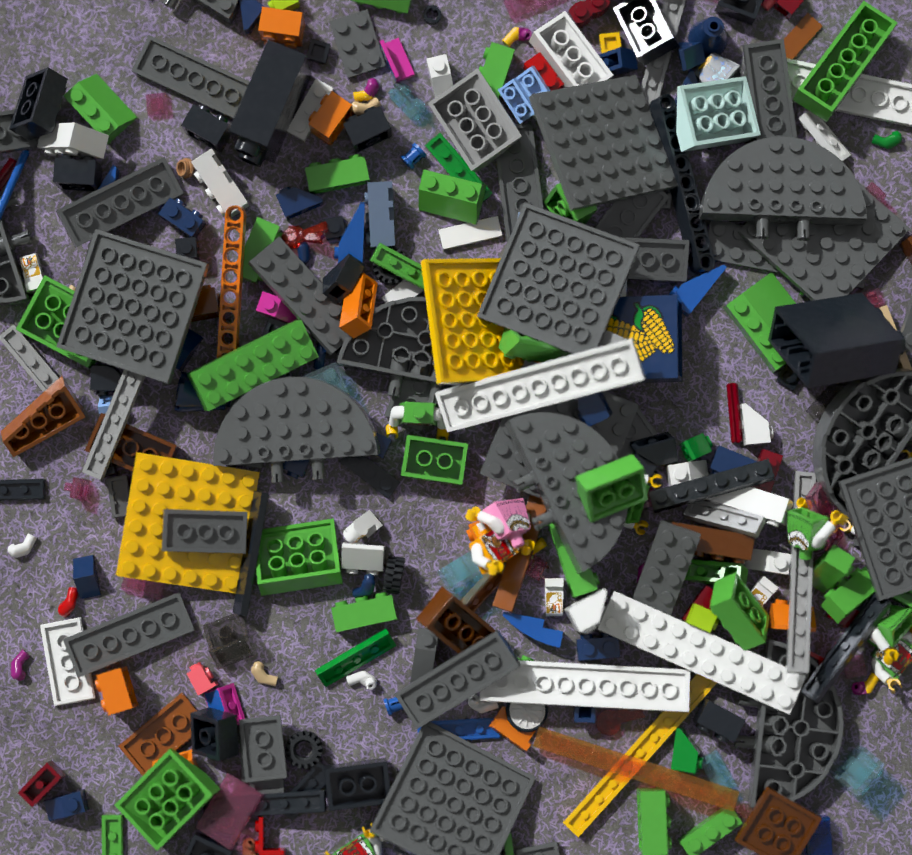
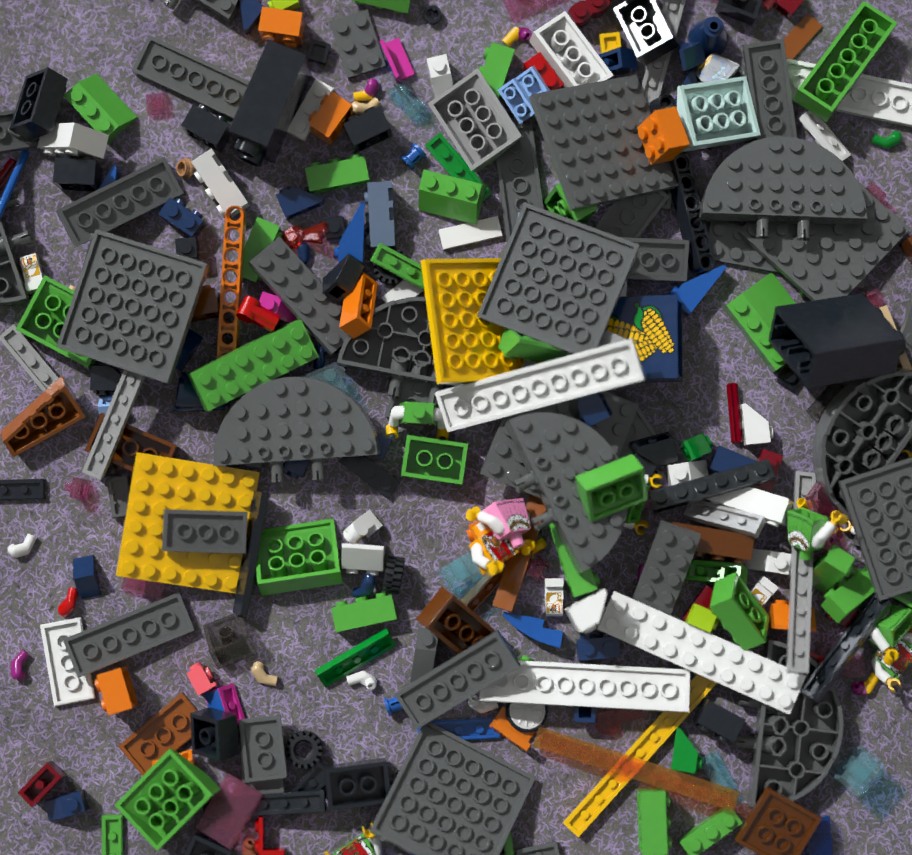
(252, 312): none -> red piece
(663, 135): none -> orange brick

